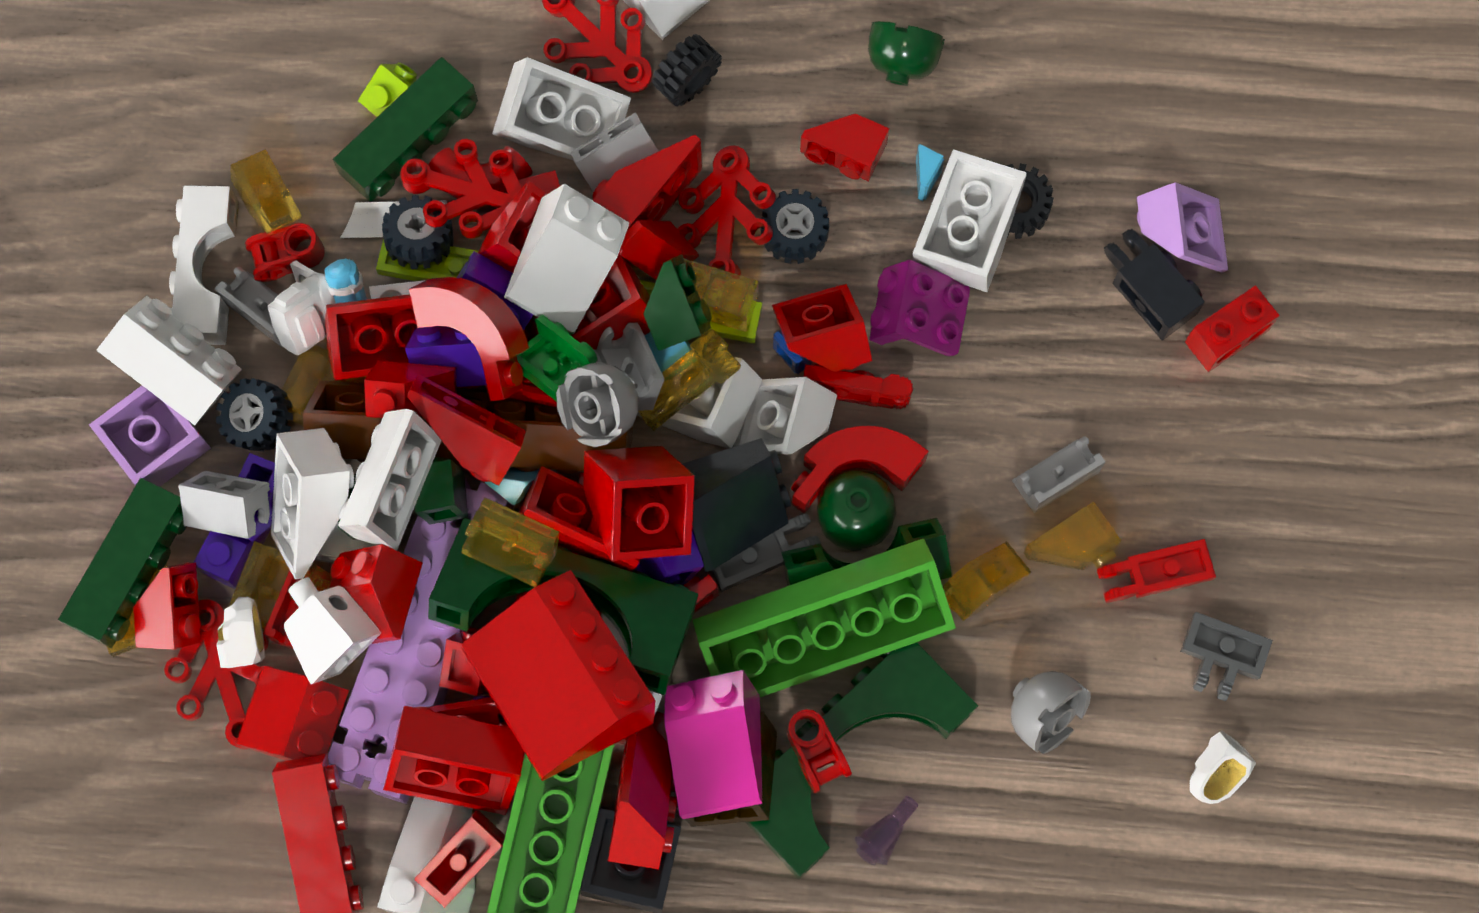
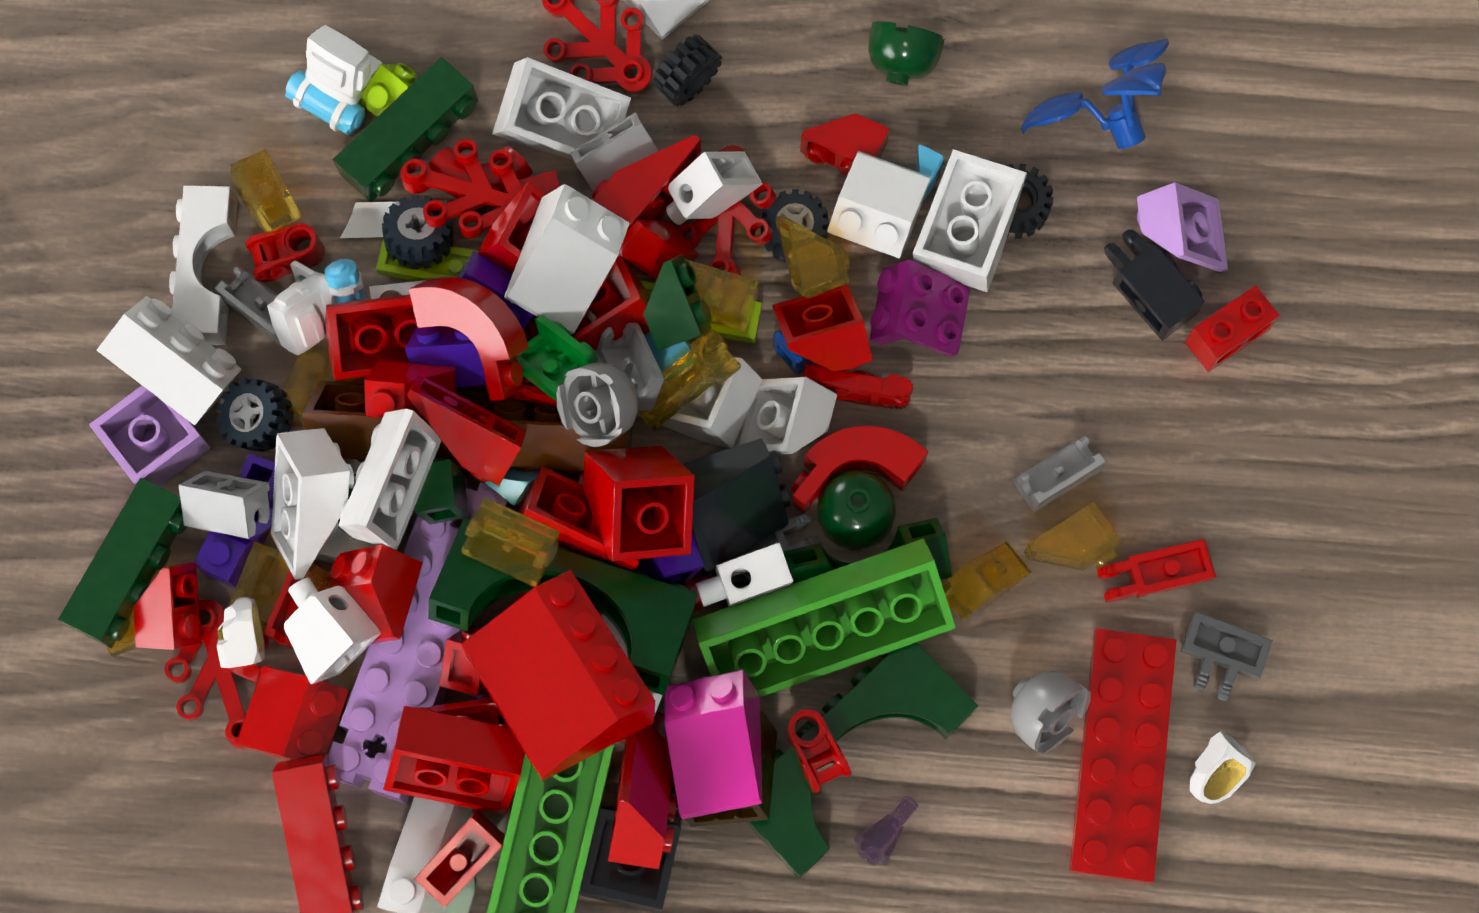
(333, 80): none -> white piece
(711, 185): none -> white torso
(765, 573): none -> white torso
(812, 259): none -> clear yellow slope
(879, 204): none -> white slope
(1123, 117): none -> blue plant
(1123, 756): none -> red plate

